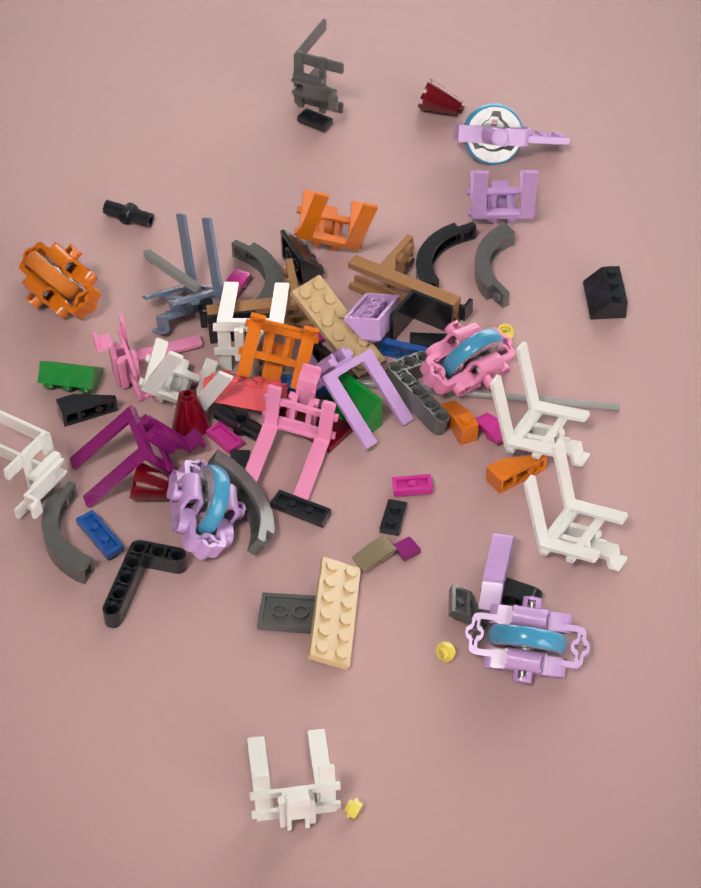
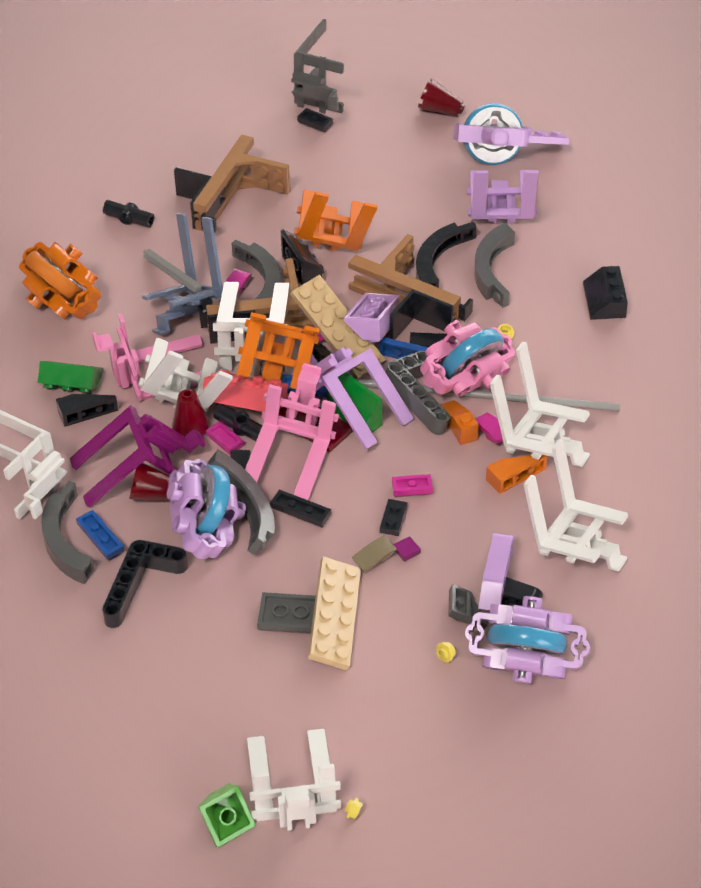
(214, 192): none -> medium nougat piece
(226, 814): none -> bright green slope

